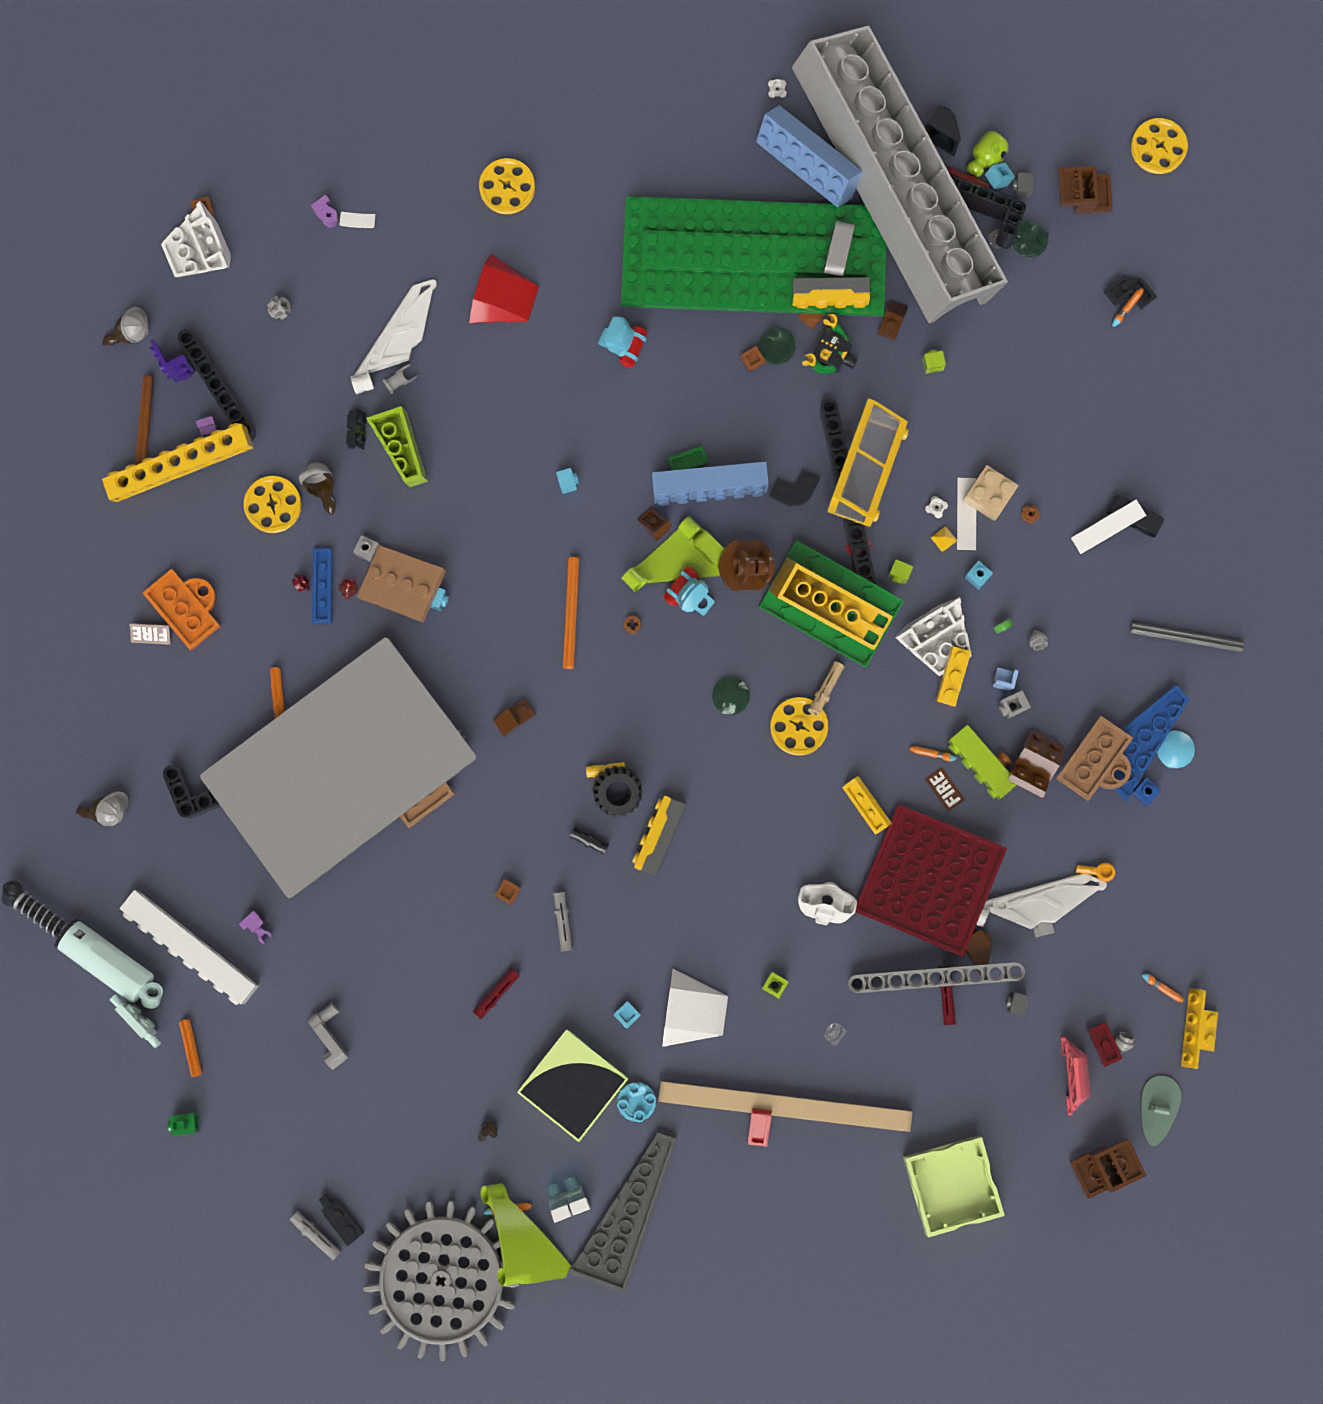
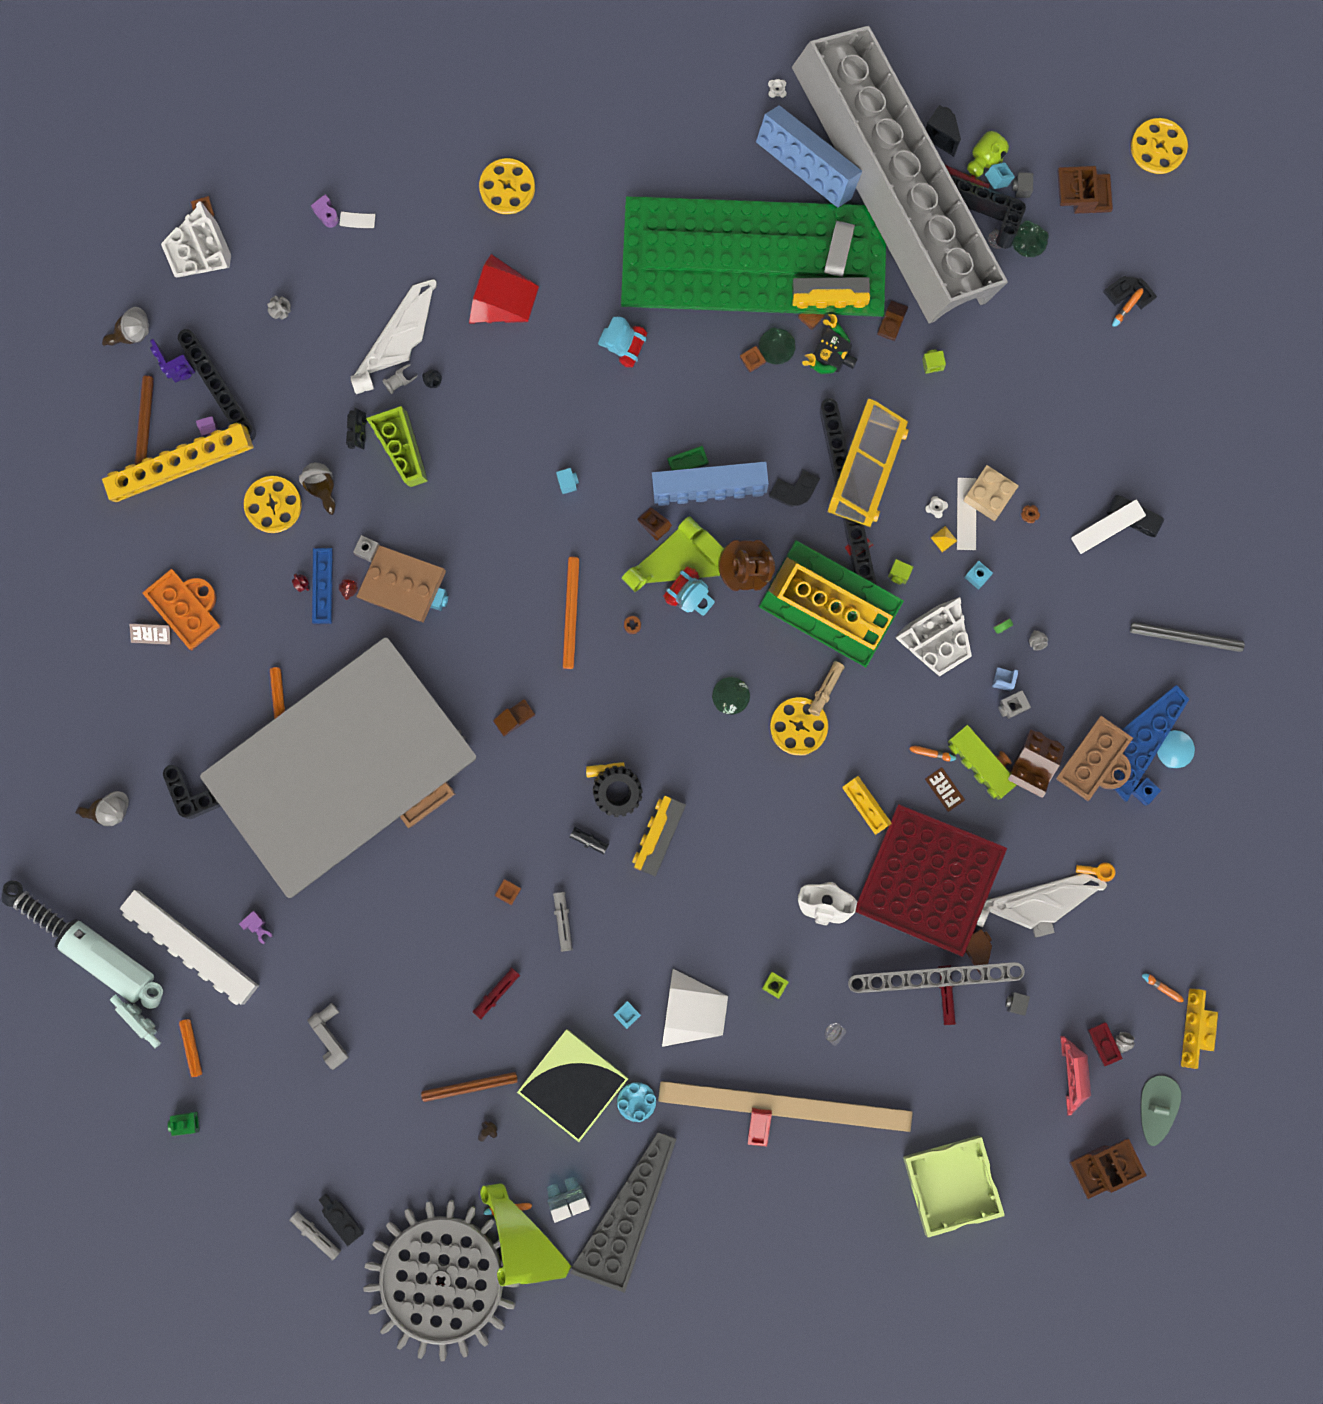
(432, 378): none -> black plate
(470, 1086): none -> dark orange axle
(953, 676): yellow plate -> none

